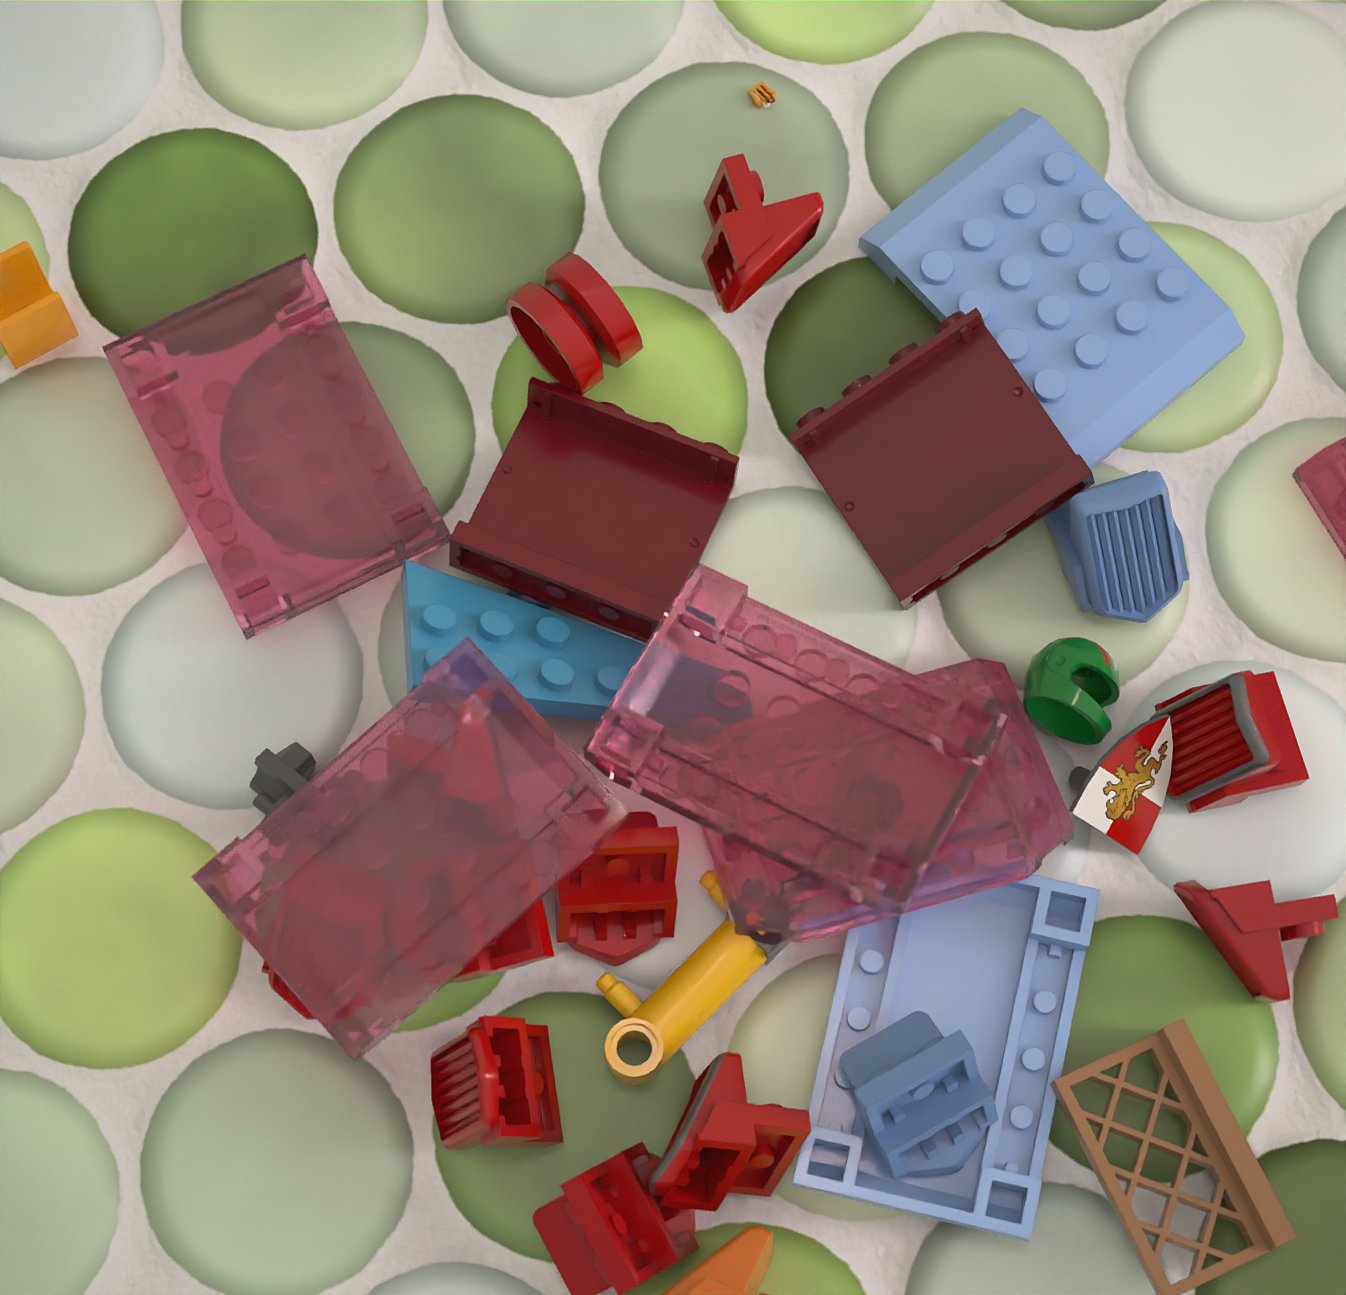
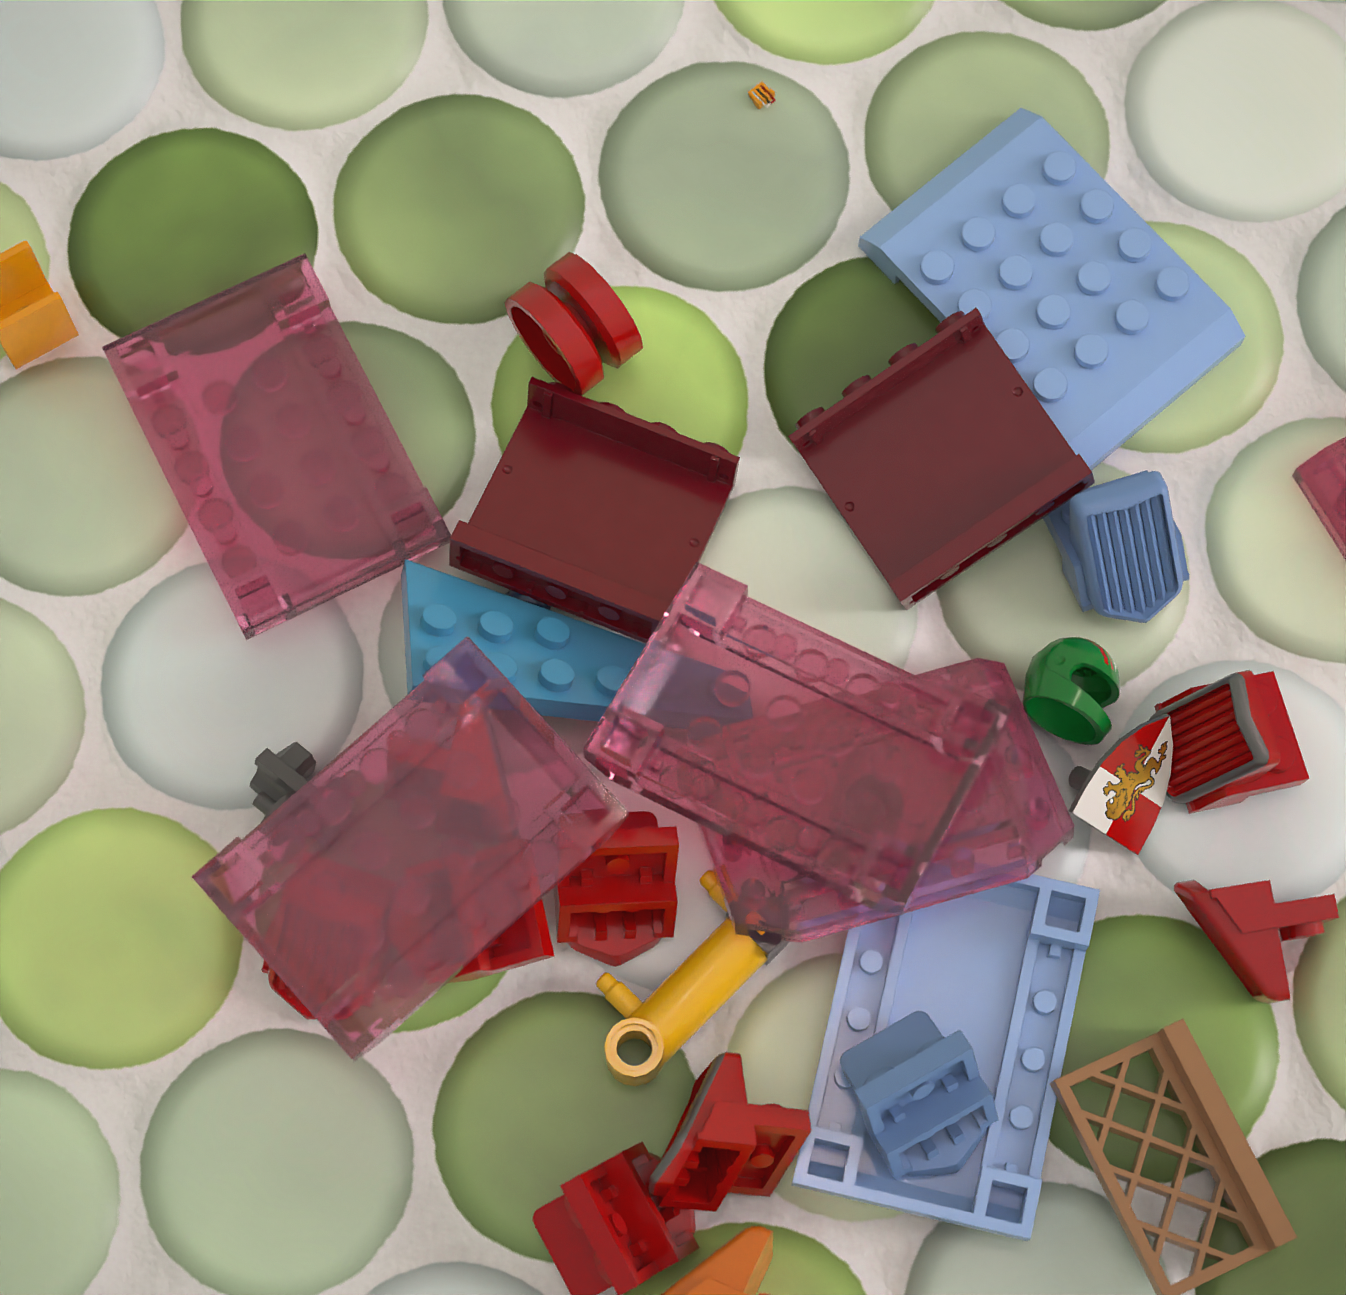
(496, 1086): red piece -> none
(749, 238): red piece -> none

